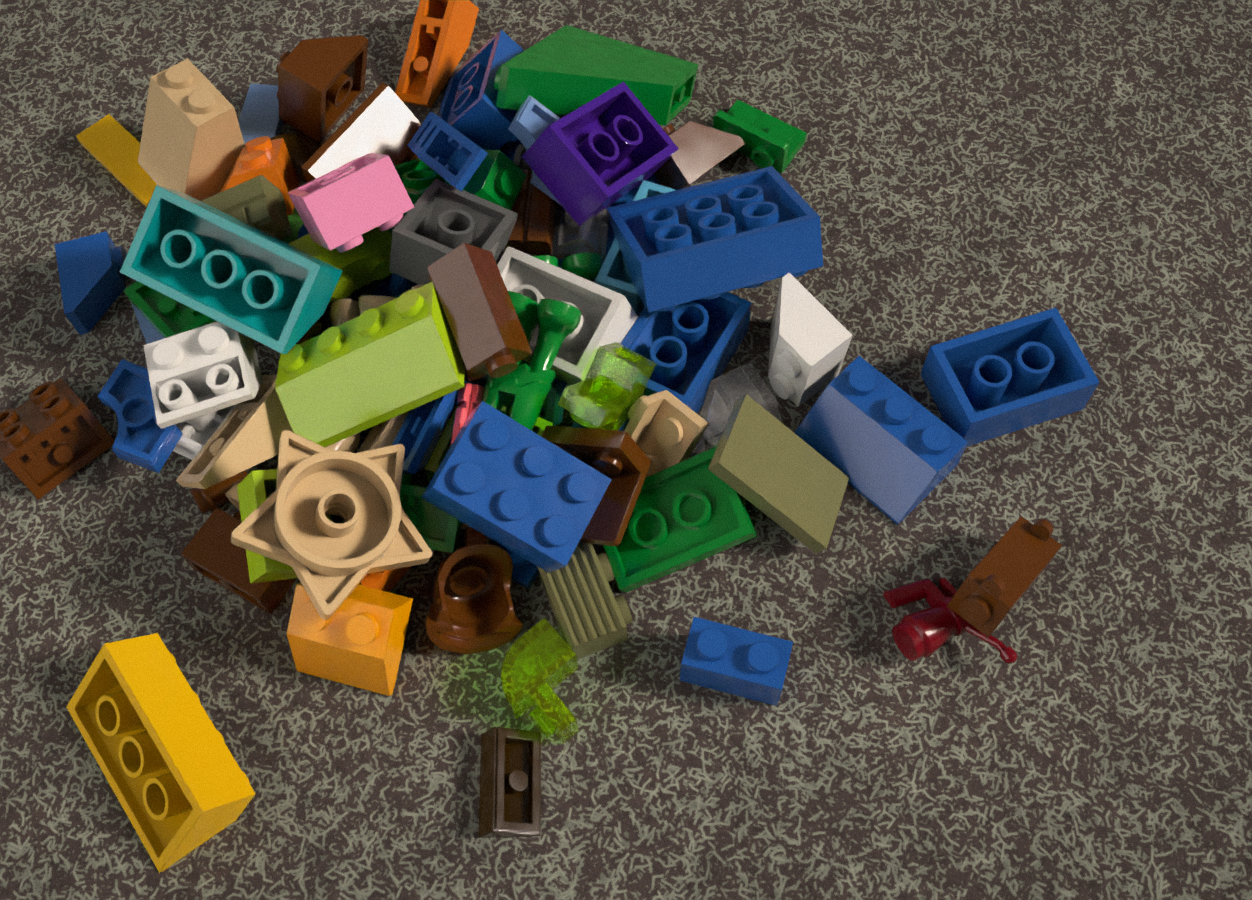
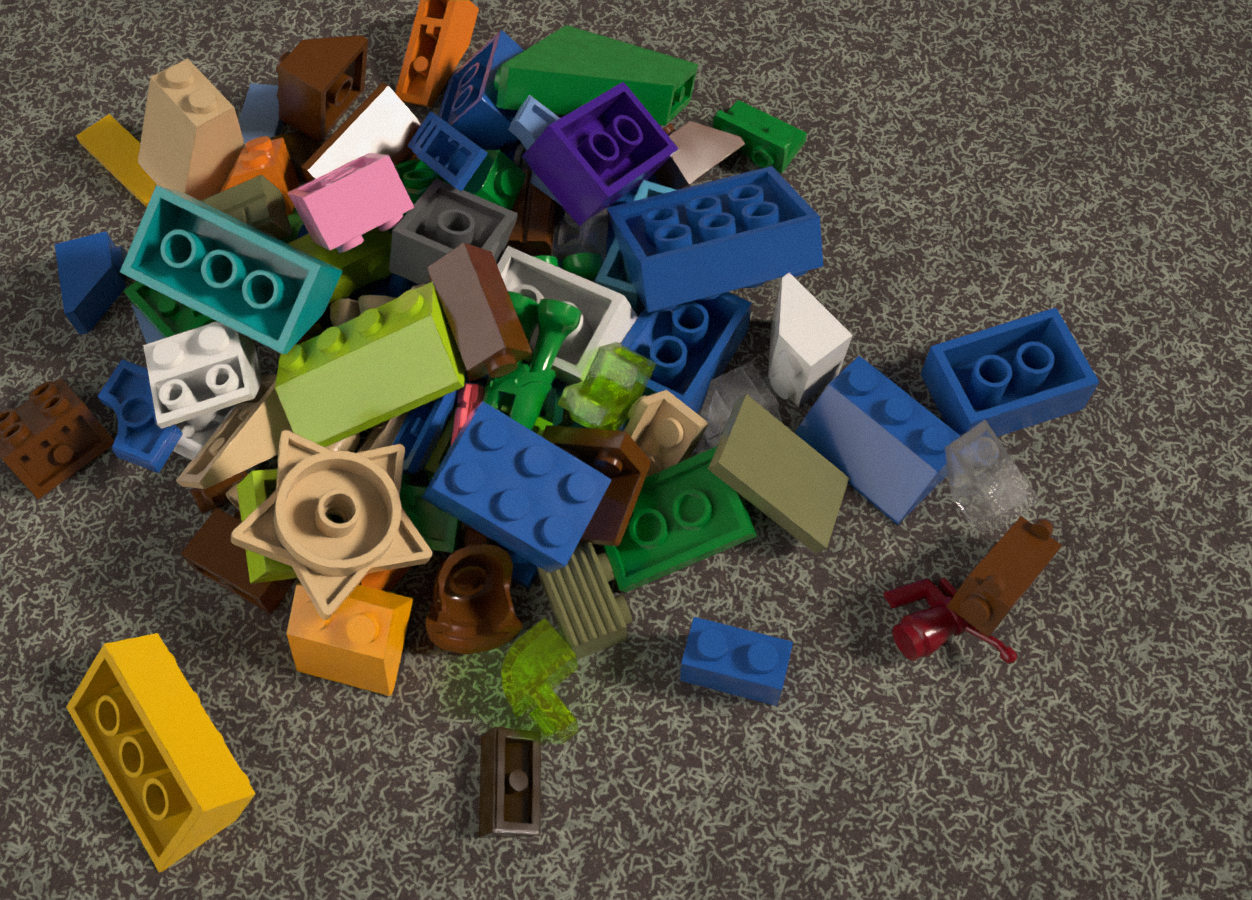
(986, 480): none -> clear slope

